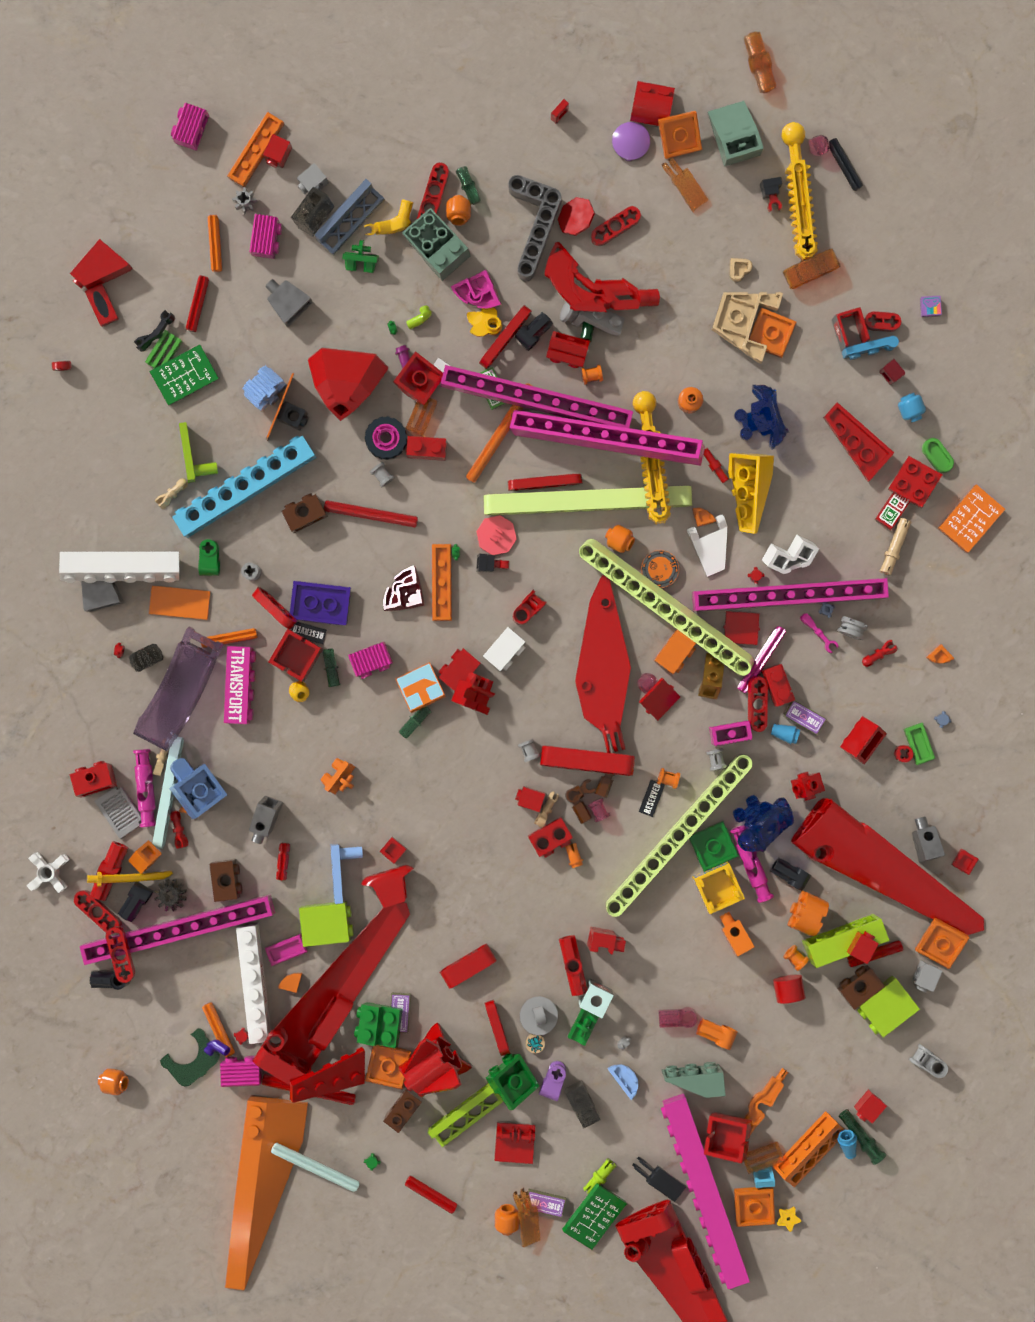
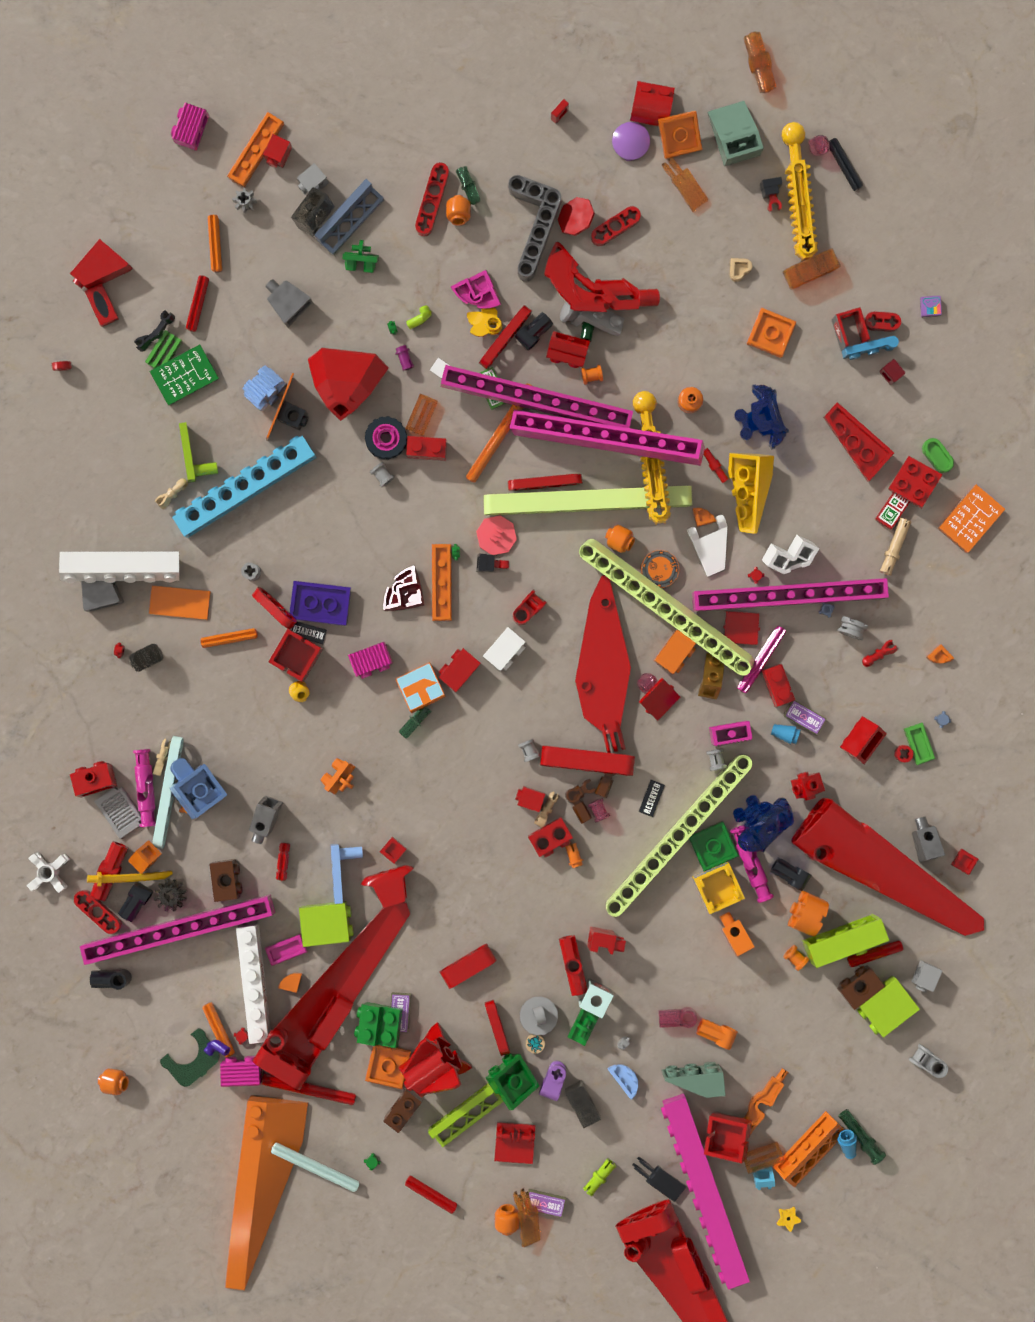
(115, 961): red beam -> none
(178, 691): clear purple windscreen -> none
(180, 838): red piece -> none
(209, 562): green piece -> none
(238, 685): dark pink brick -> none
(265, 236): dark pink brick -> none
(315, 514): reddish brown brick -> none
(331, 667): clear green axle -> none
(331, 1078): red wing -> none
(370, 513): red axle -> none
(395, 224): yellow arm -> none
(418, 378): red slope -> none
(436, 244): sand green slope -> none
(473, 695): red hips -> none
(594, 1216): green tile -> none
(668, 778): orange bush -> none
(737, 316): tan wing -> none
(754, 1206): orange tile -> none
(763, 689): red beam -> none
(789, 989): red piece -> none
(808, 621): dark pink piece -> none
(863, 946): red brick -> none
(869, 1107): red brick -> none
(912, 407): dark azure head -> none
(942, 943): orange tile -> none

